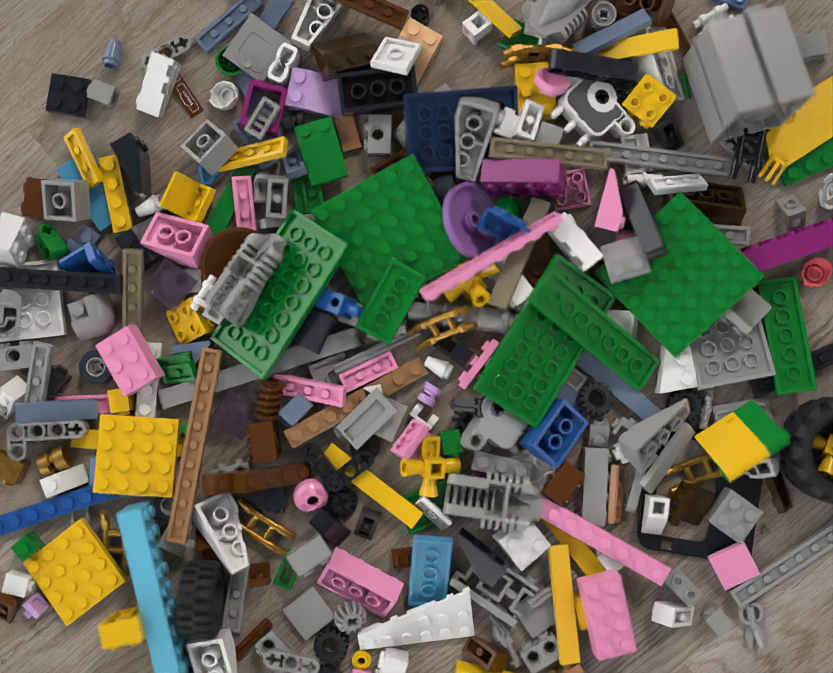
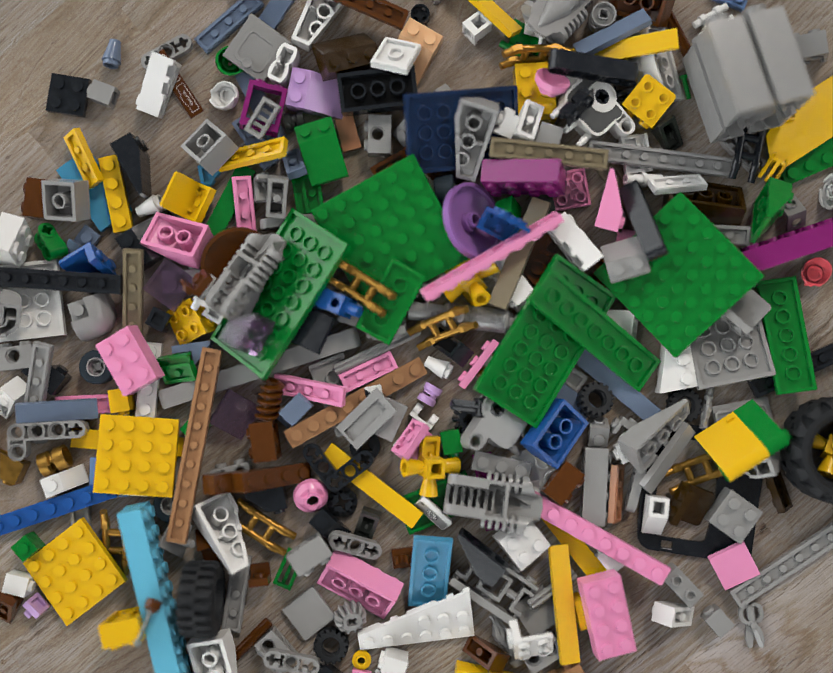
(151, 606): none -> hinge
(158, 319): none -> black panel
(199, 283): none -> reddish brown bracket
(247, 333): none -> clear purple slope
(349, 538): none -> light grey beam
(351, 290): none -> pearl gold piece
(528, 646): none -> white bracket
(583, 100): none -> black hinge
(769, 206): none -> green slope

